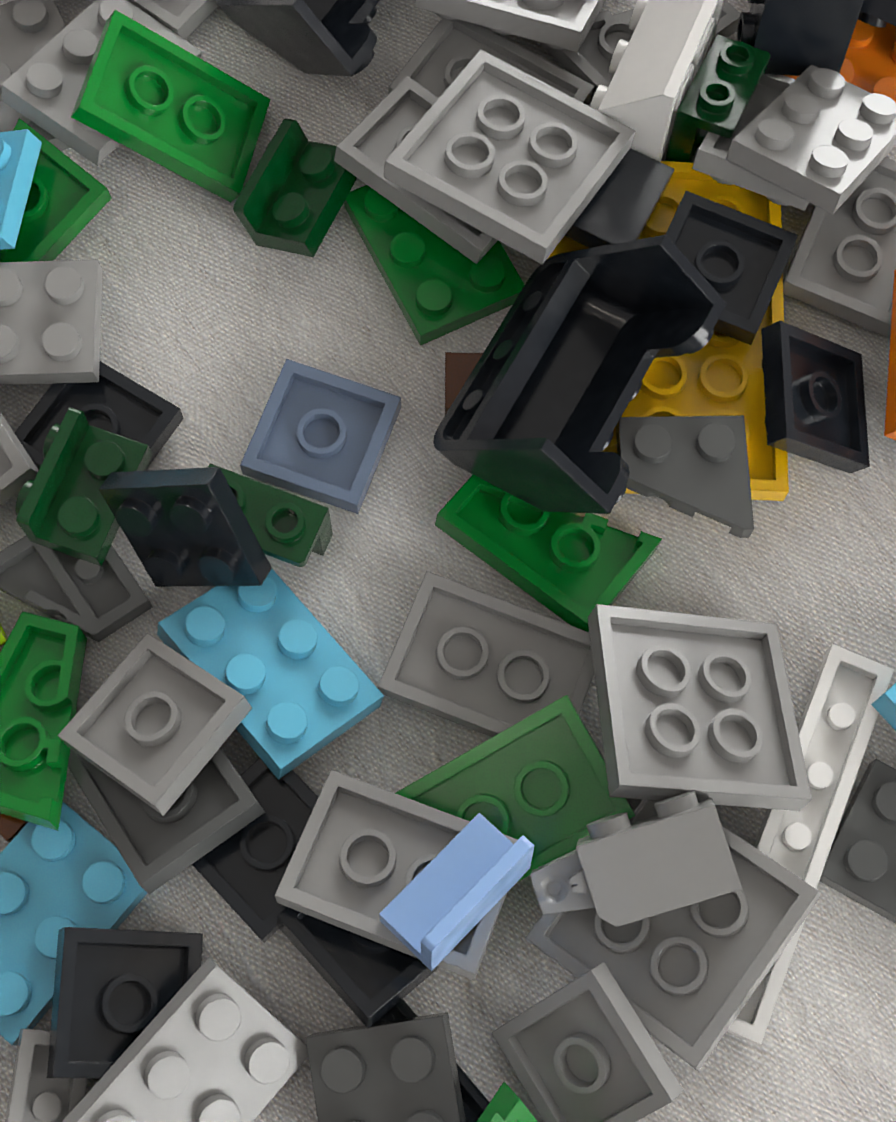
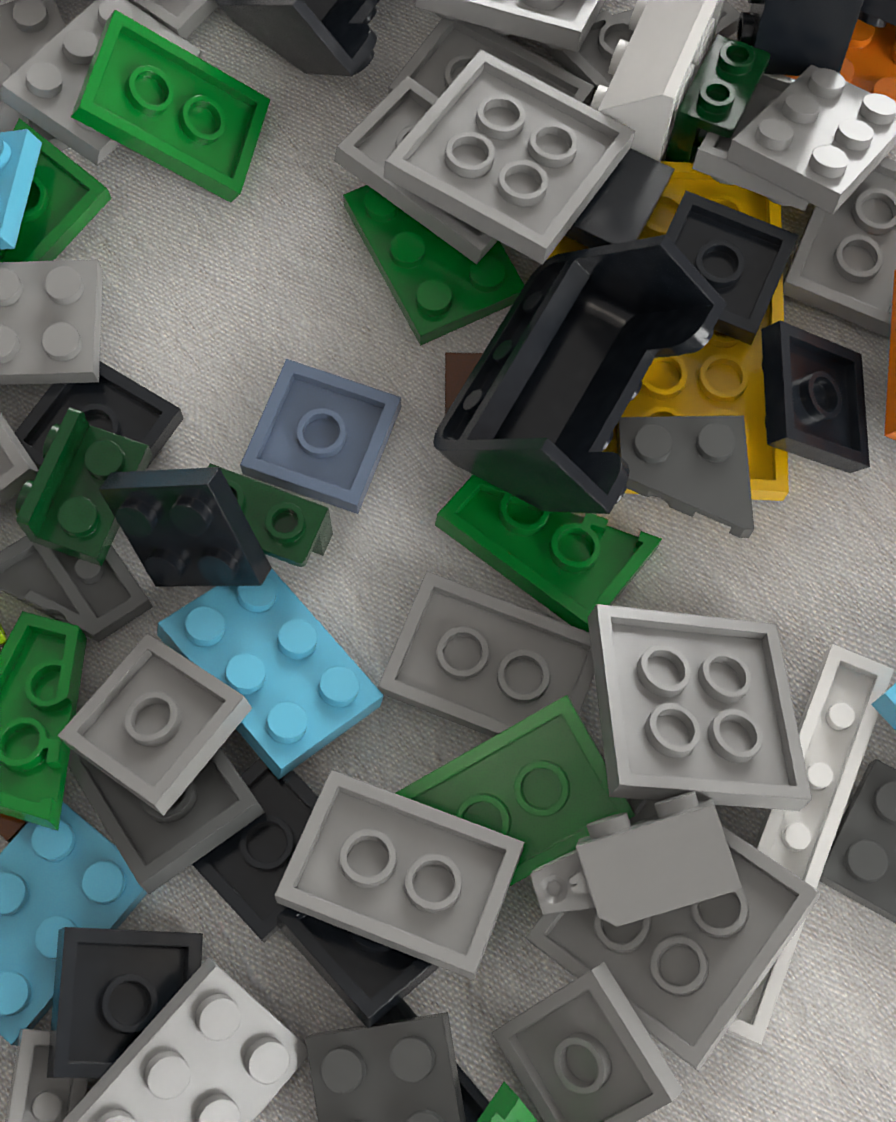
(293, 193): dark green bracket -> none
(456, 890): light blue panel -> none

